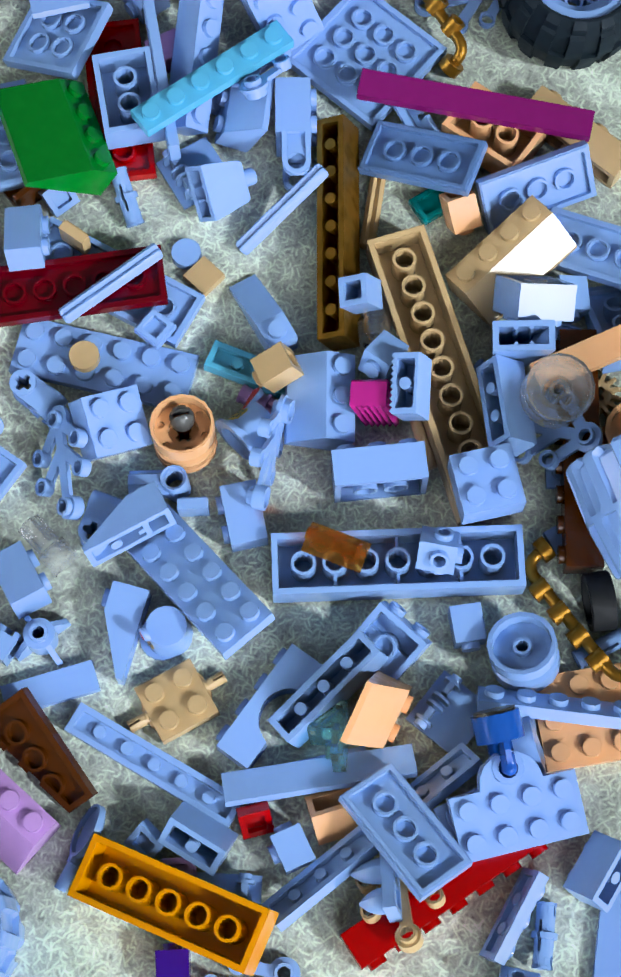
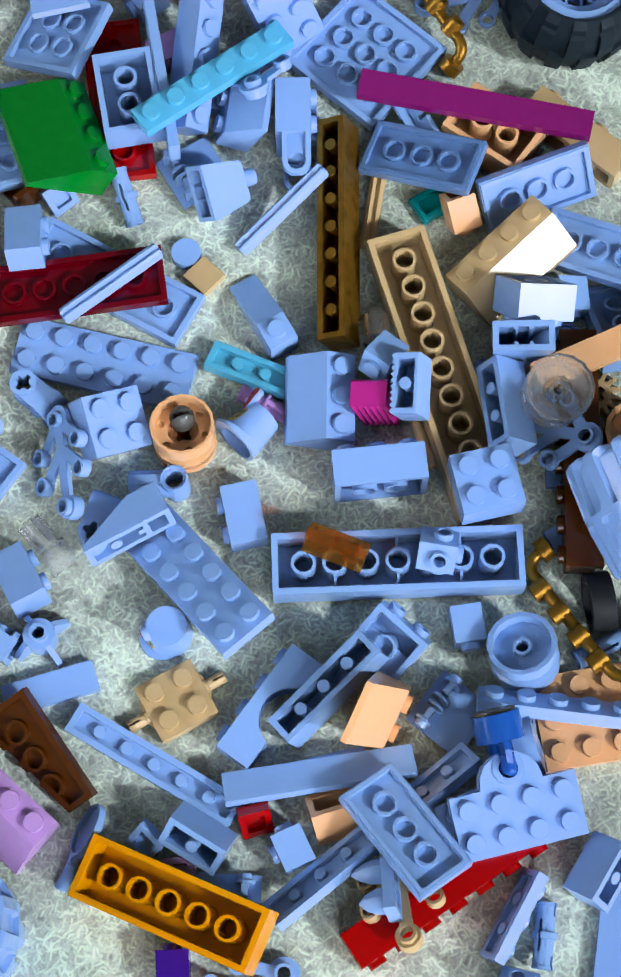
(75, 237): tan tile -> none
(84, 356): tan tile -> none
(124, 616): light blue slope -> none
(155, 328): light blue tile -> none
(193, 506): light blue tile -> none
(265, 457): light blue plant -> none
(276, 367): tan brick -> none
(328, 731): clear light blue slope -> none
(360, 293): light blue brick -> none

